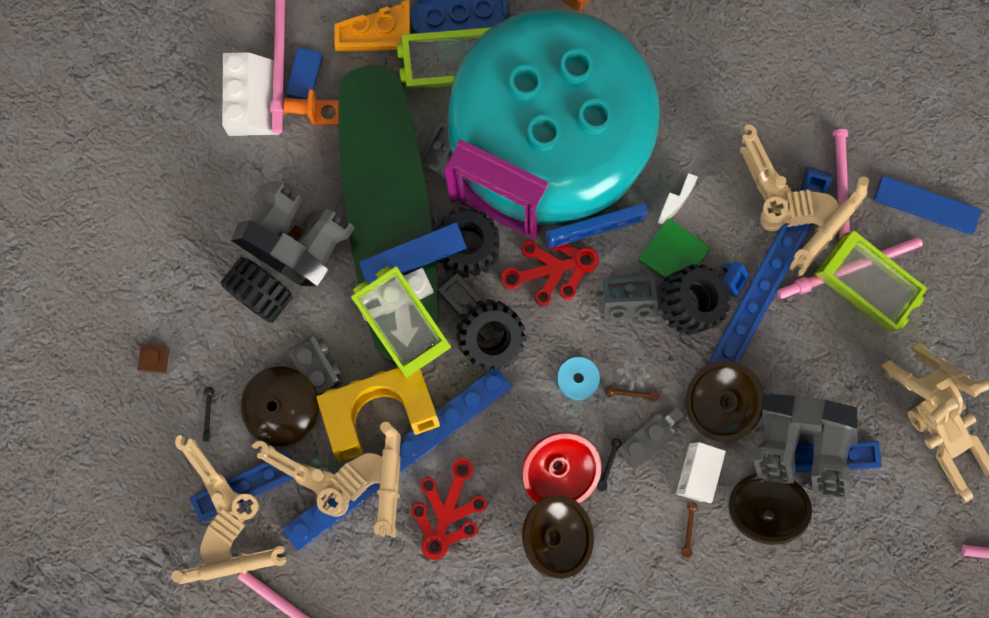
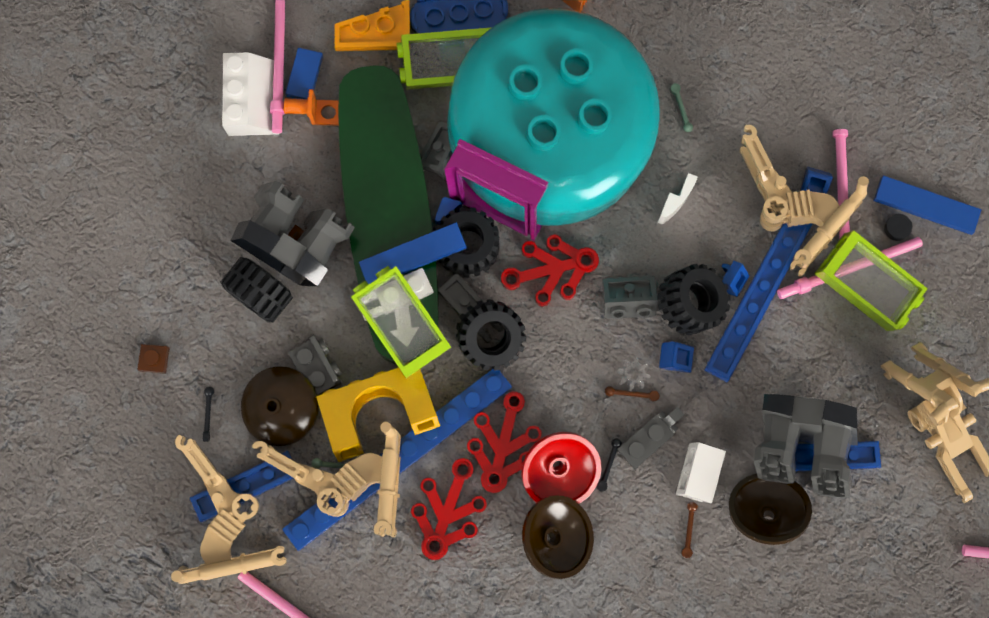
(445, 207): none -> blue slope
(503, 446): none -> red plant
(586, 369): medium azure piece -> none
(596, 226): blue tile -> none
(672, 250): green tile -> none
(675, 89): none -> sand green hinge
(676, 357): none -> blue slope
(709, 397): dark brown dish -> none
(898, 227): none -> black tile

